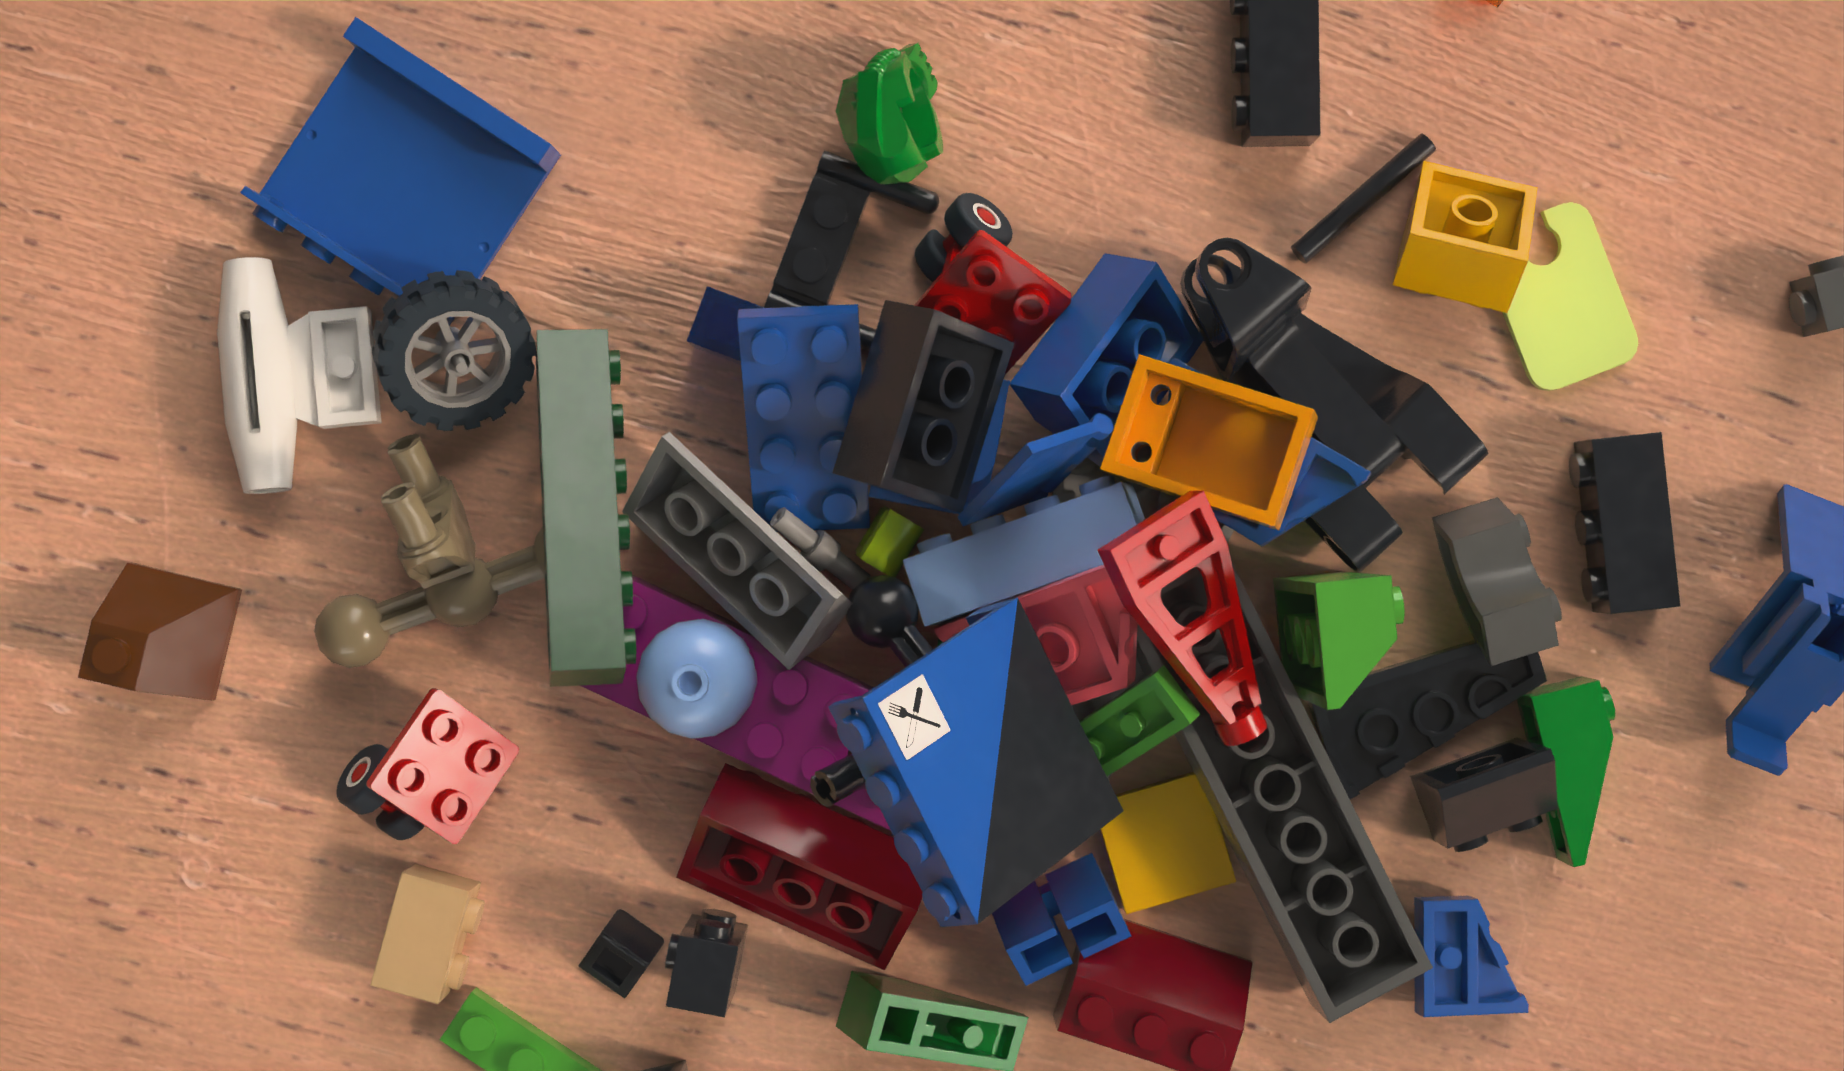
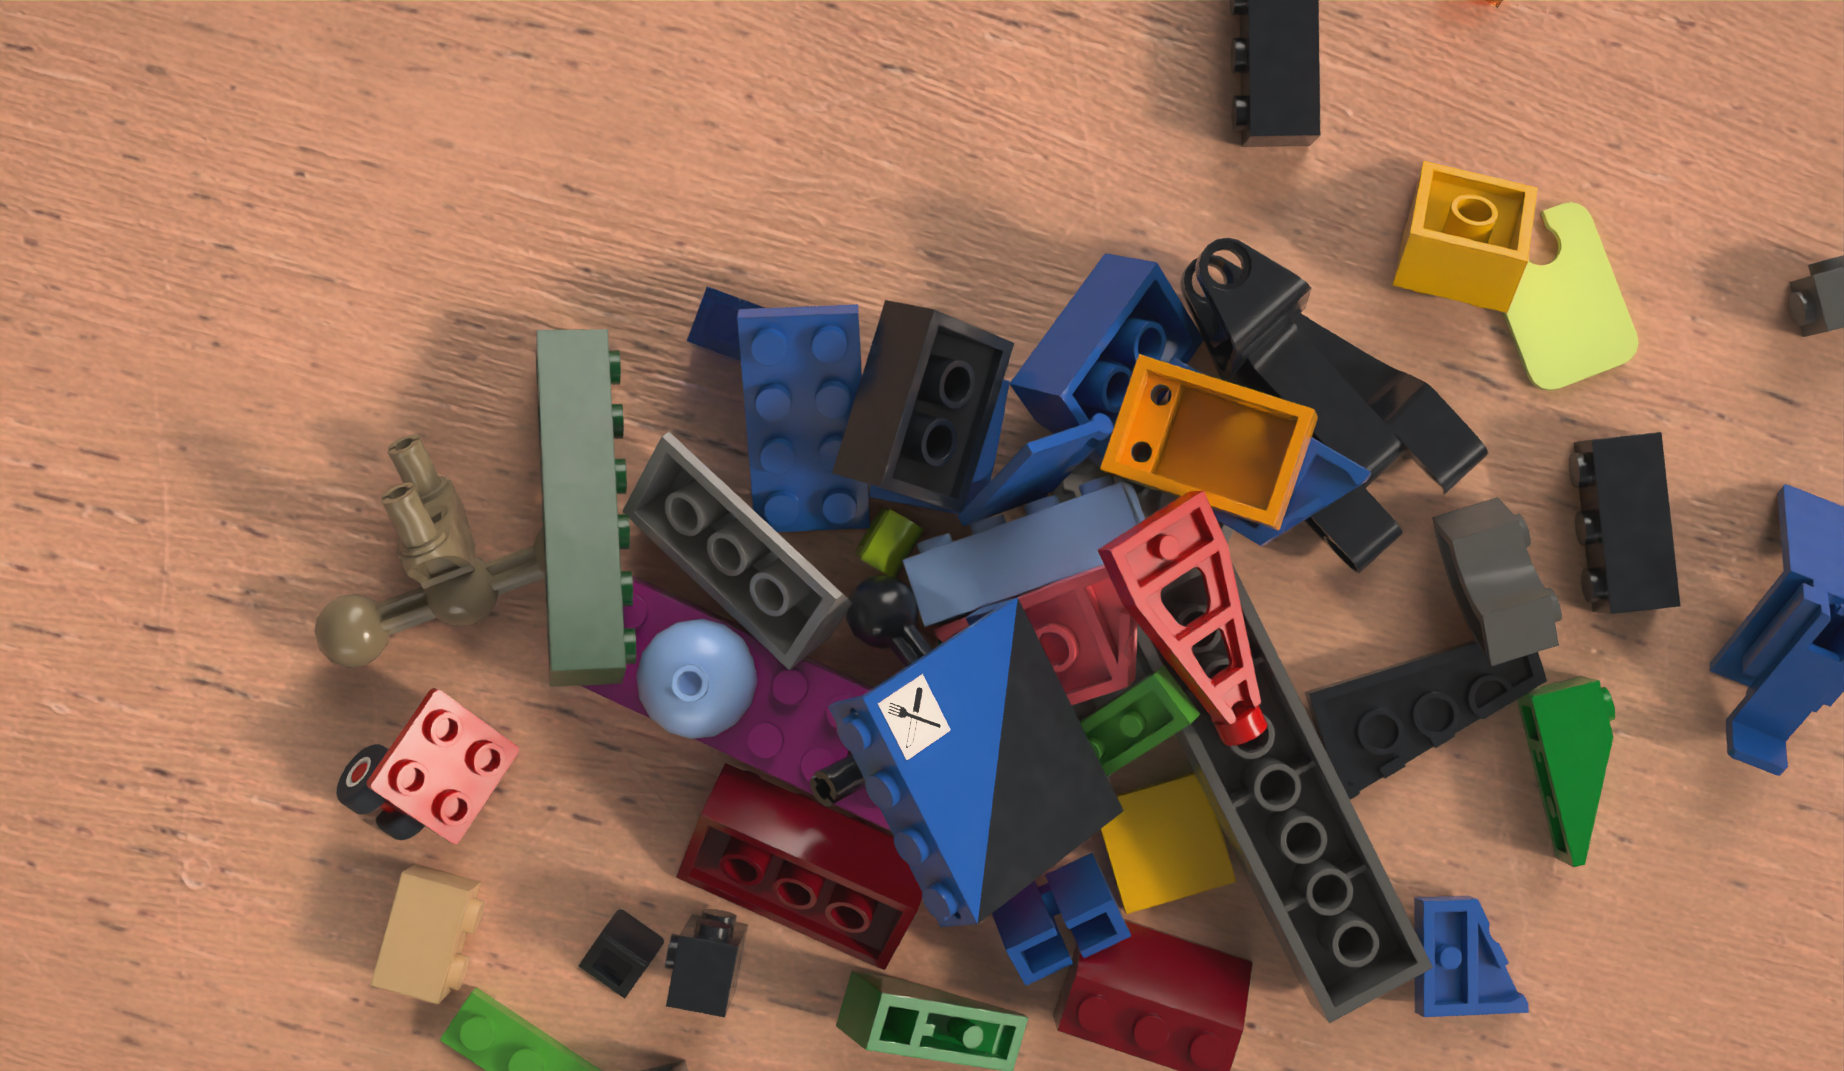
(161, 634): reddish brown slope -> none
(286, 372): white plate -> none
(403, 171): blue panel -> none
(434, 302): black wheel -> none
(818, 548): light grey bar -> none
(827, 231): black plate -> none
(884, 140): green helmet -> none
(984, 279): red plate -> none
(1335, 630): bright green slope -> none
(1363, 198): black bar -> none
(1487, 793): black slope -> none

